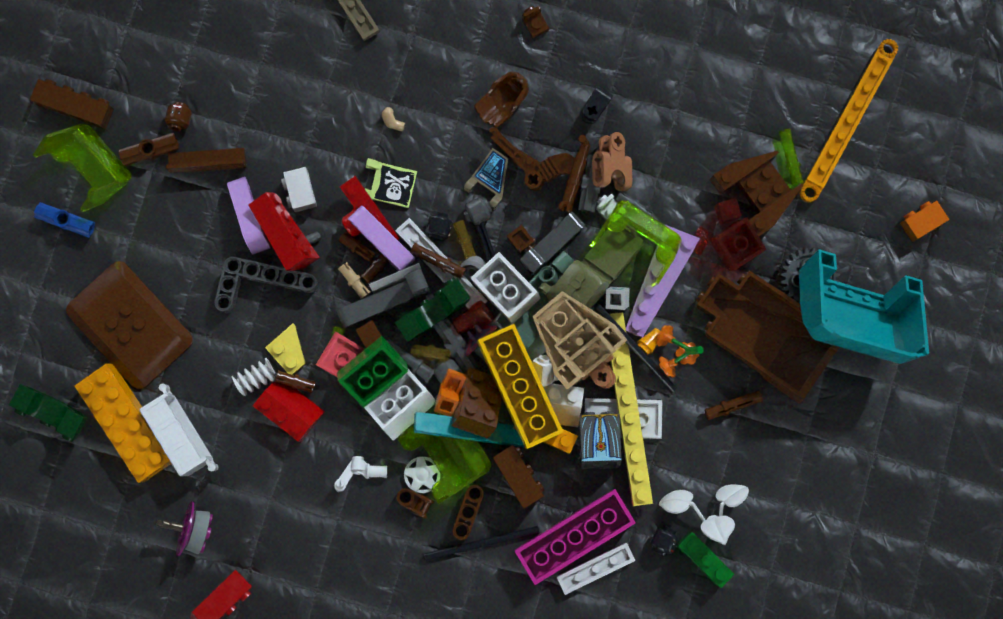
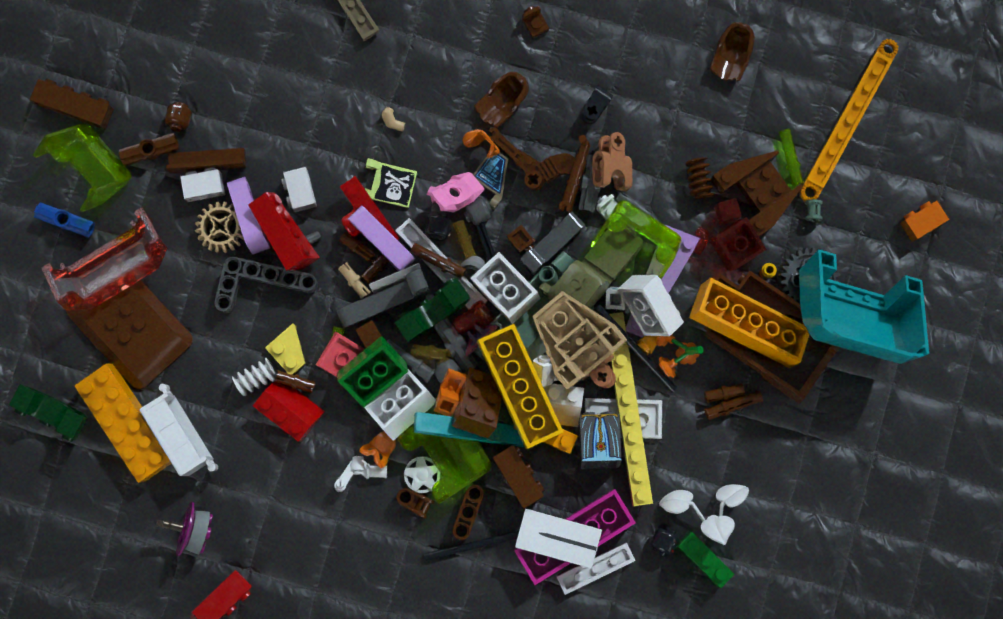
(109, 267): none -> clear red windscreen
(202, 185): none -> white brick
(215, 233): none -> tan gear
(379, 444): none -> orange piece
(466, 186): none -> bright pink piece
(475, 137): none -> orange piece
(558, 538): none -> white tile
(651, 305): none -> white brick
(698, 178): none -> reddish brown piece
(724, 393): none -> reddish brown pin
(733, 52): none -> reddish brown hair
(750, 323): none -> light orange brick
(771, 268): none -> yellow pin
(813, 210): none -> sand green bush

